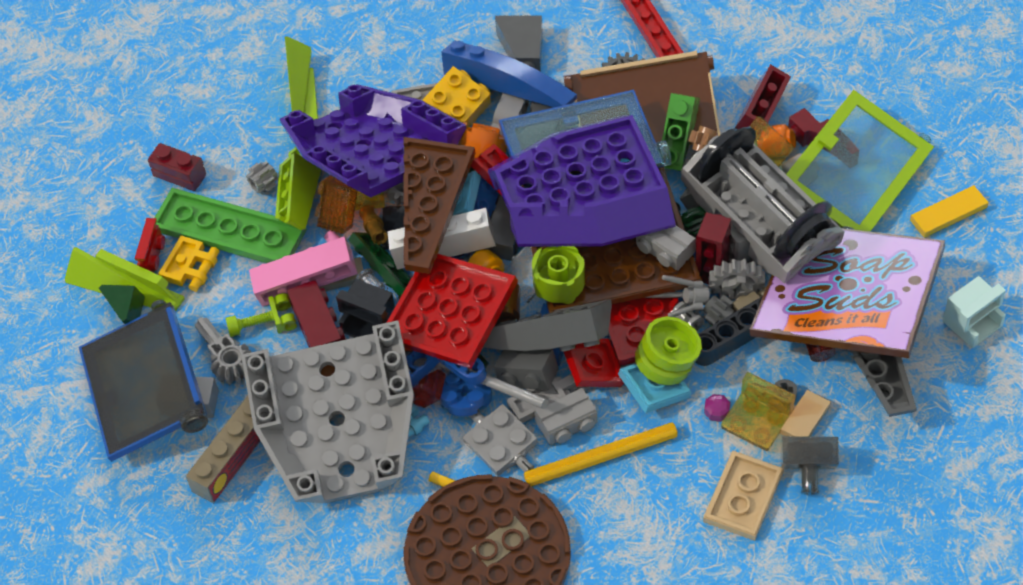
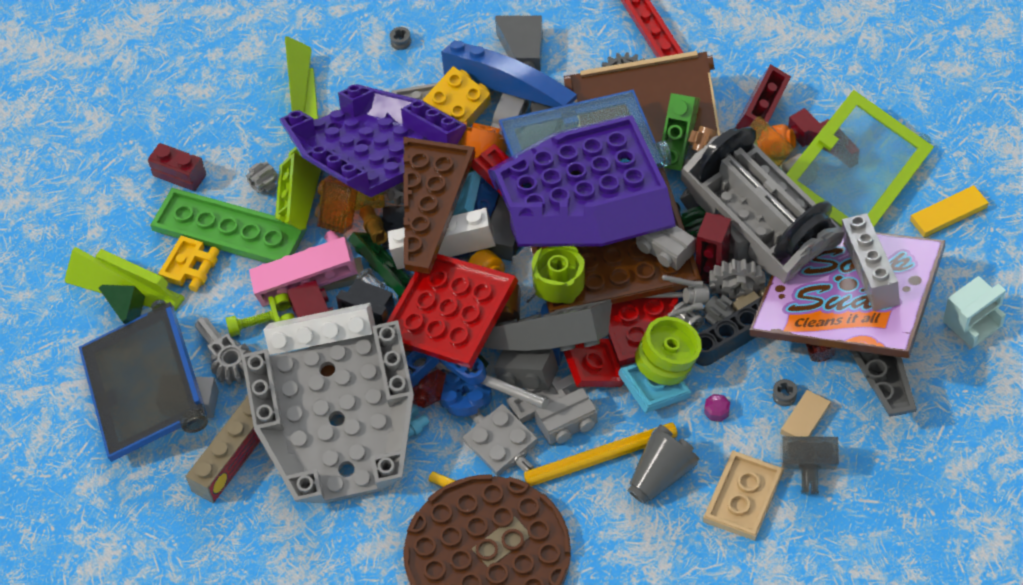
(150, 246): red plate -> none
(319, 328): none -> white brick
(397, 43): none -> dark grey bush
(661, 464): none -> dark grey cone
(759, 412): clear yellow bracket -> none
(870, 262): none -> light grey brick

